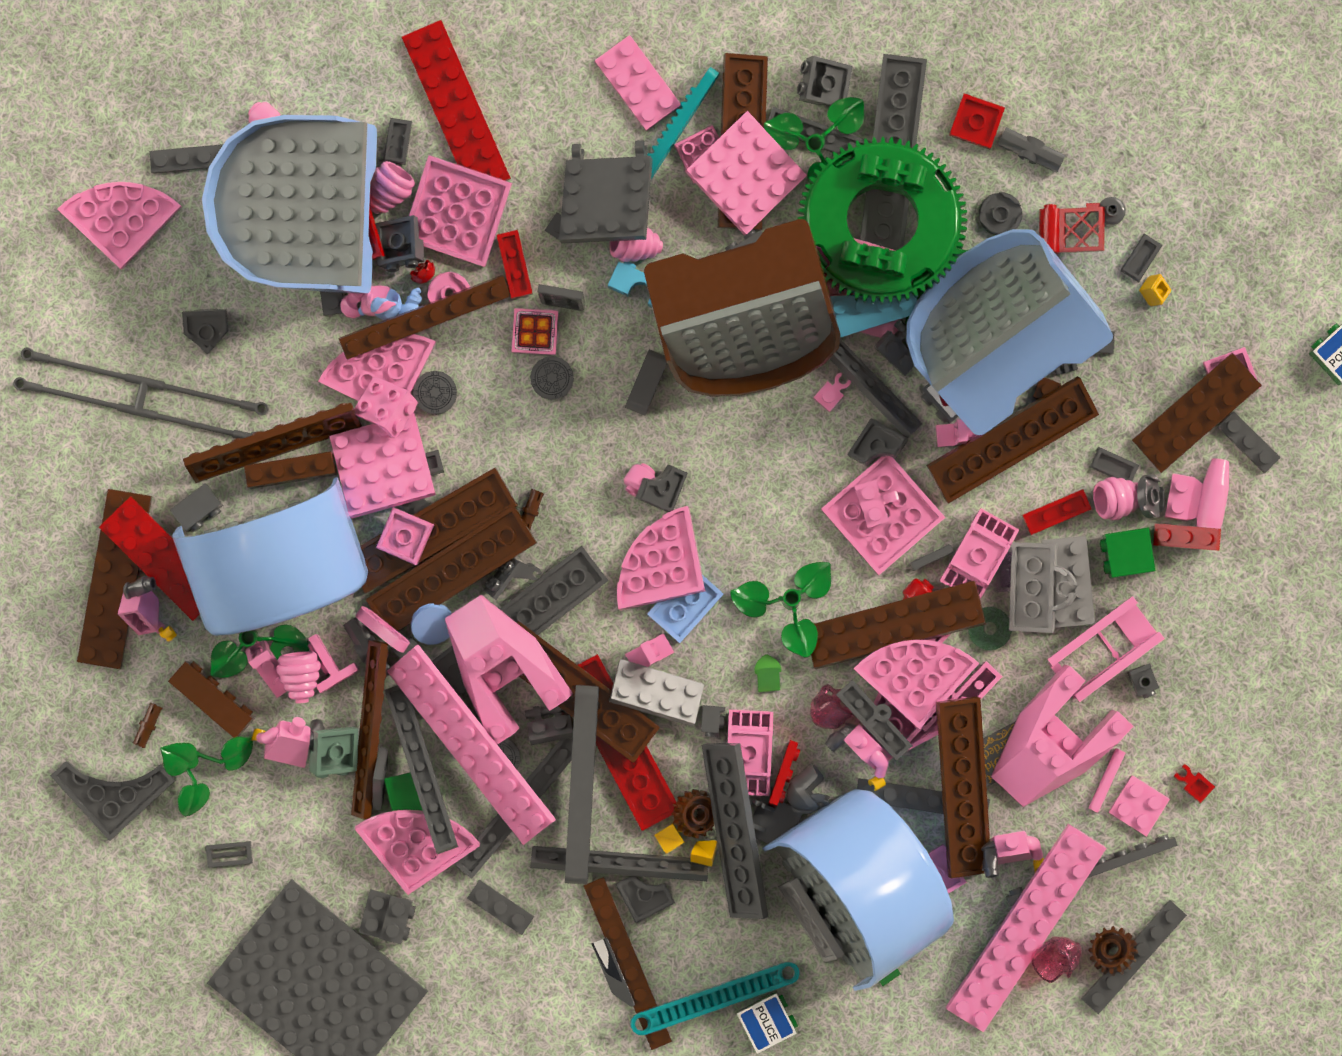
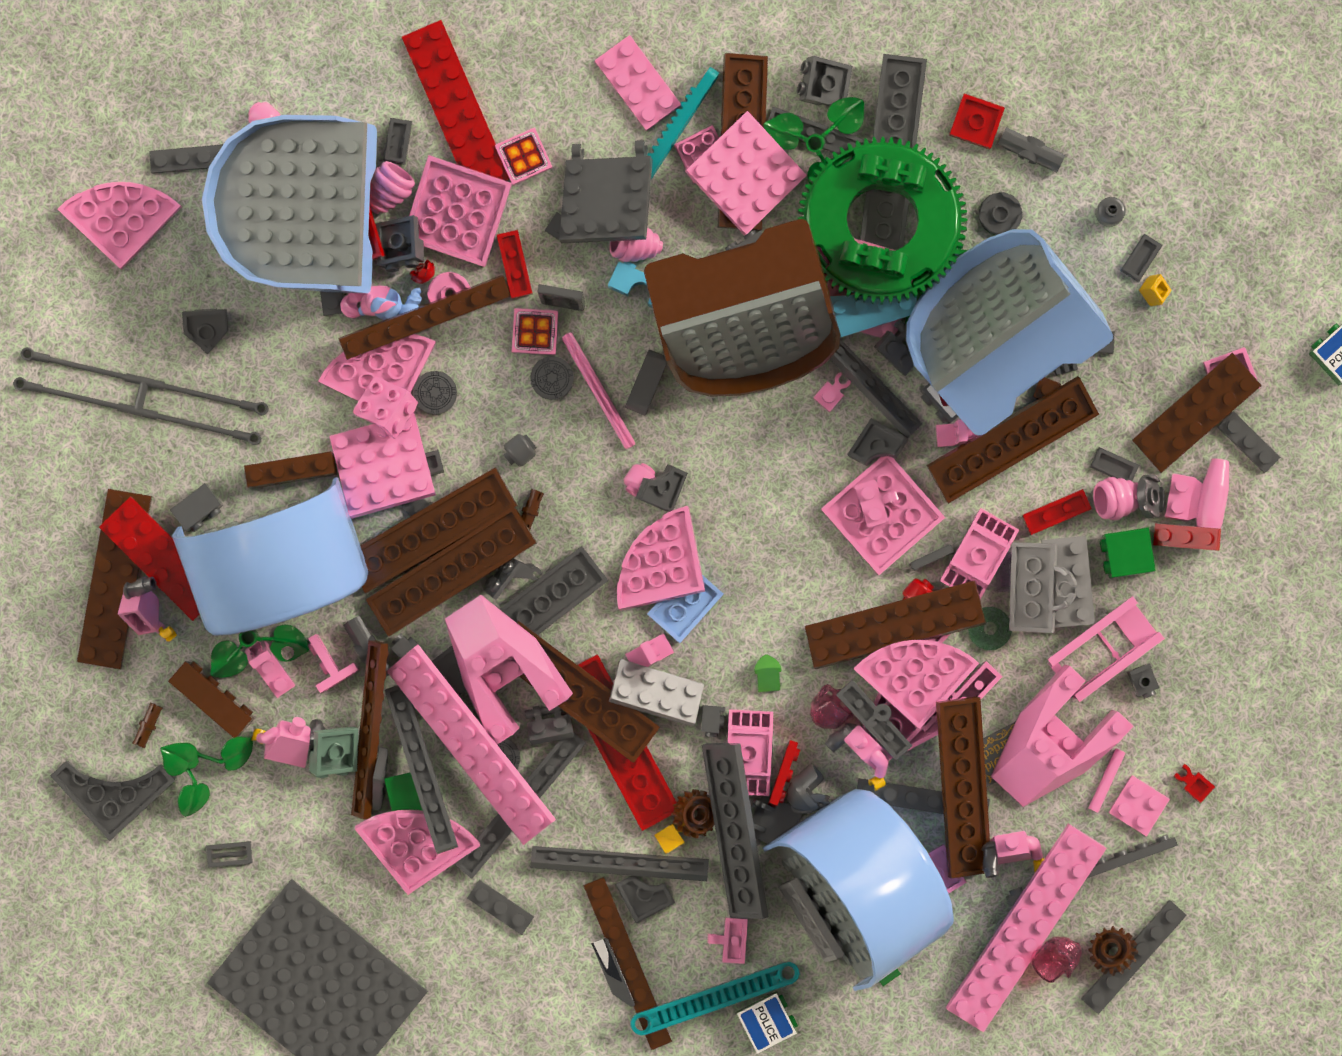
(271, 443): reddish brown plate -> none
(299, 674): bright pink piece -> none
(382, 629): bright pink beam -> none
(387, 917): dark grey plate -> none
(405, 536): bright pink tile -> none
(429, 624): light blue tile -> none
(519, 450): none -> dark grey head
(523, 156): none -> tile
(581, 784): dark grey beam -> none
(598, 390): none -> bright pink axle
(704, 852): yellow slope -> none
(733, 940): none -> bright pink plate
(797, 636): green plant -> none
(1053, 227): piece -> none

